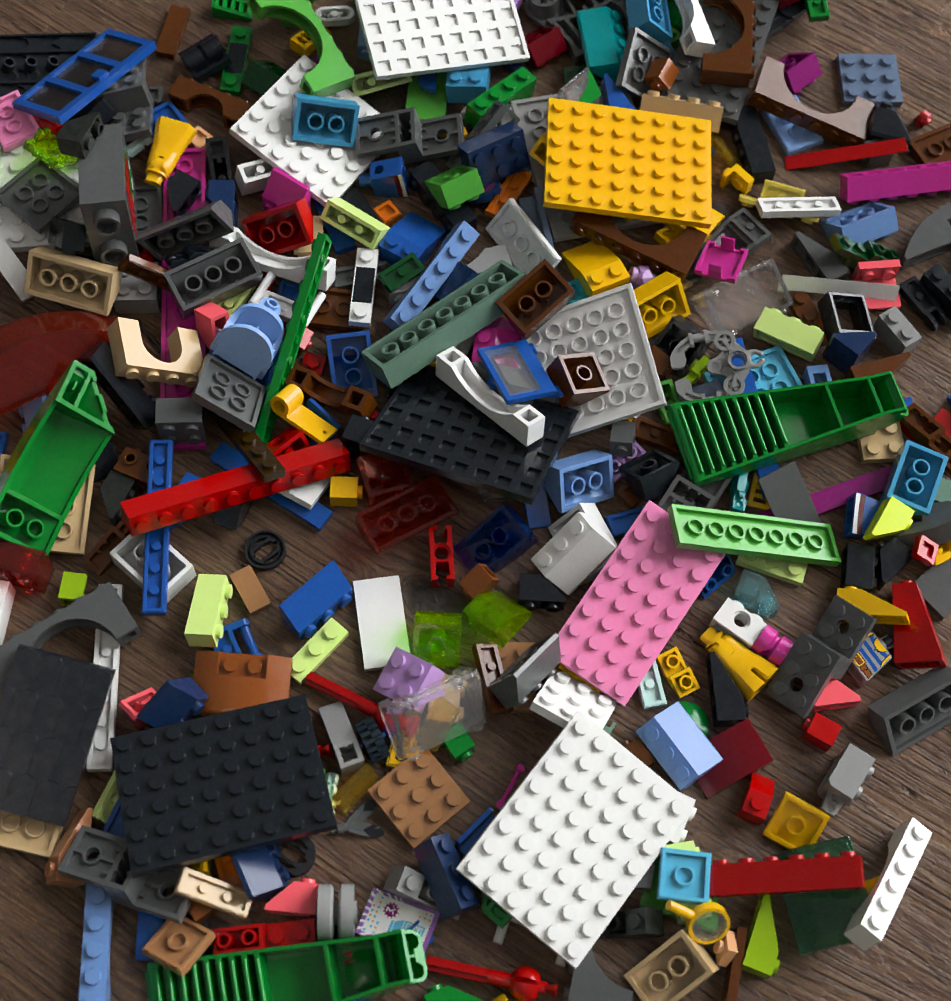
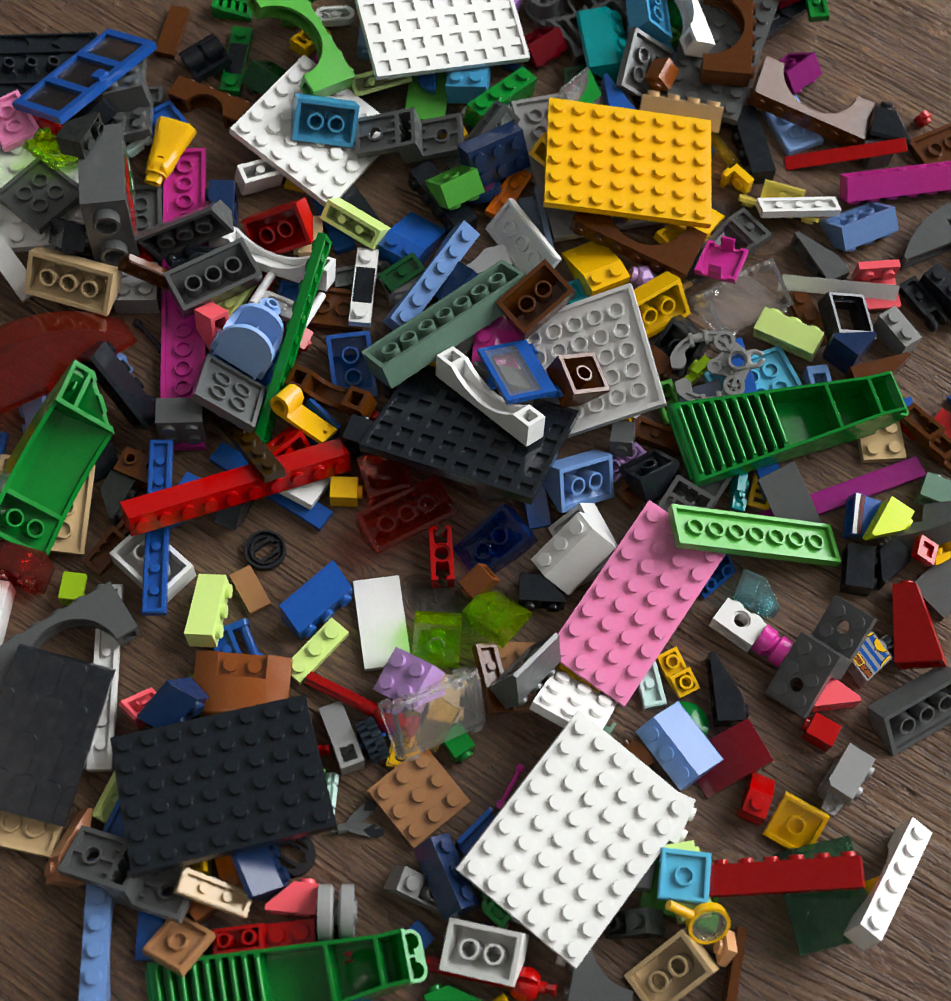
(135, 362): tan arch -> none
(183, 192): black slope -> none
(199, 139): light nougat tile -> none
(219, 158): black slope -> none
(283, 189): dark pink slope -> none
(315, 363): red plate -> none
(355, 788): clear yellow tile -> none
(387, 178): blue torso -> none
(387, 212): orange tile -> none
(389, 912): white sticker -> none
(483, 952): none -> white slope
(622, 521): blue tile -> none
(745, 667): yellow piece -> none
(761, 942): lime slope -> none
(783, 570): yellowish green plate -> none
(854, 252): dark green slope -> none
(869, 77): sand blue plate -> none
(874, 606): yellow slope -> none
(915, 477): dark azure slope -> none

